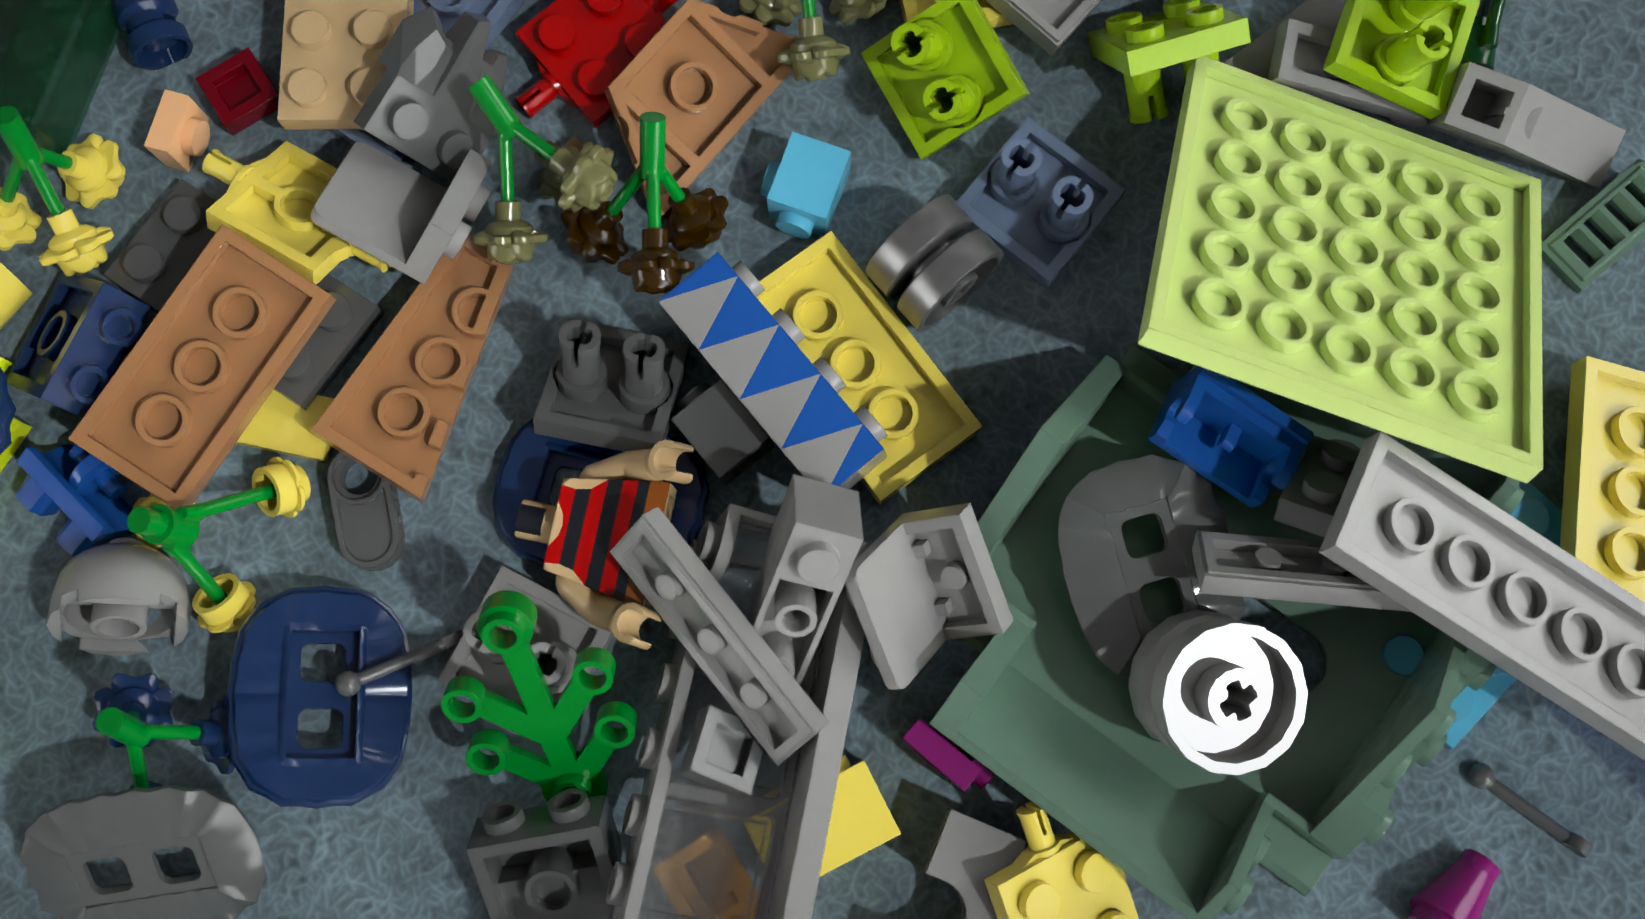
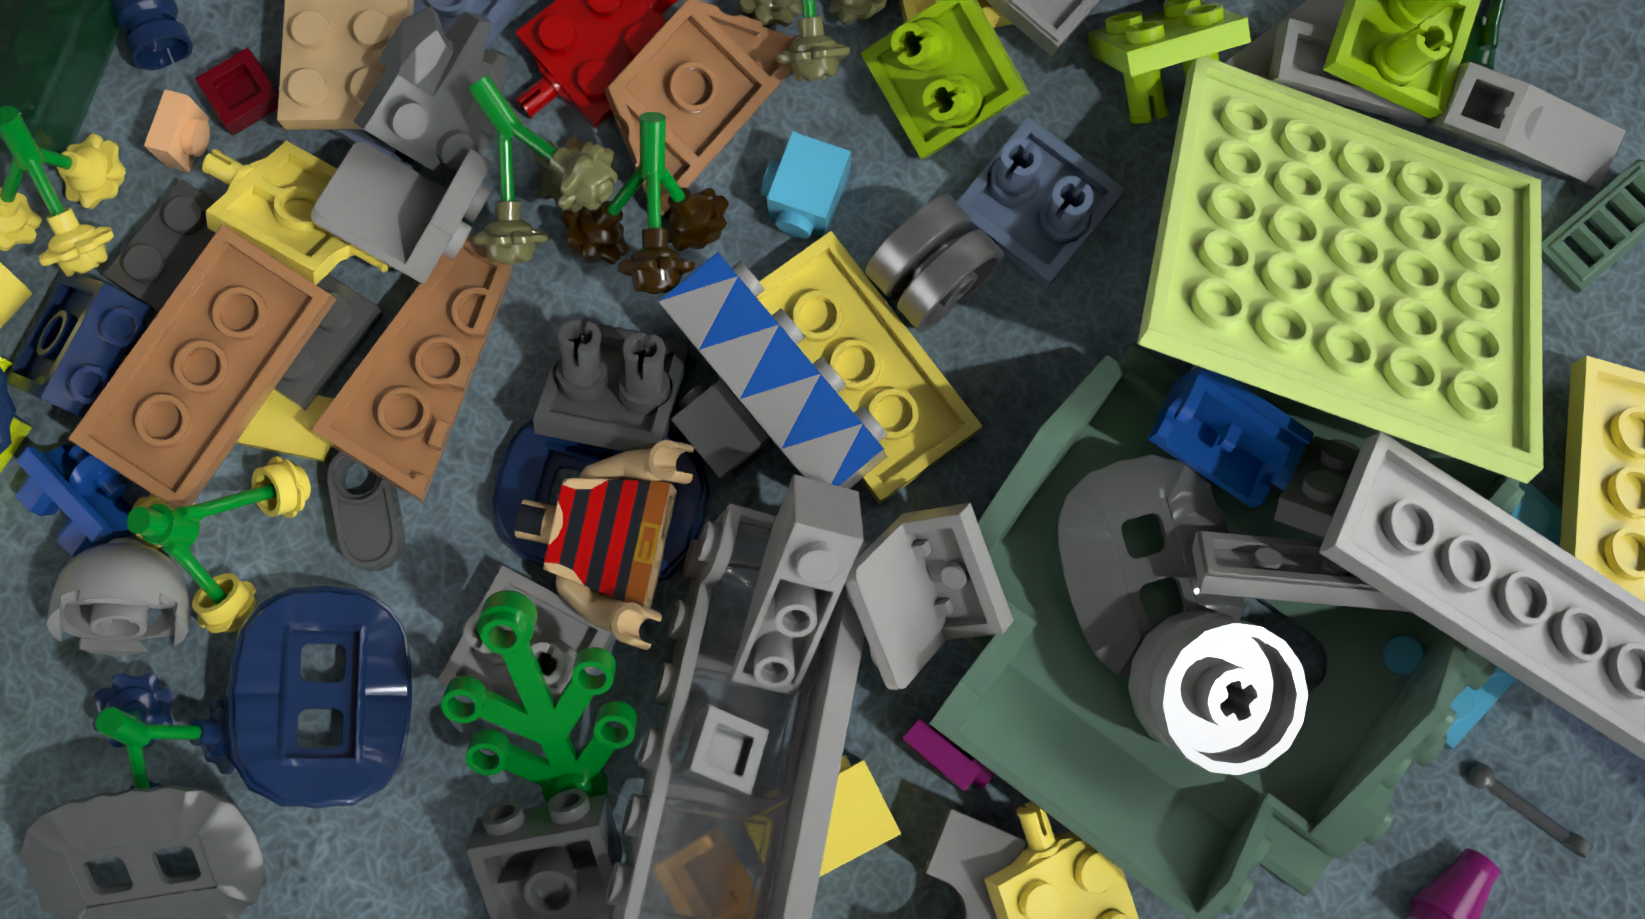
(349, 682): dark grey hinge -> none
(718, 636): light grey tile -> none

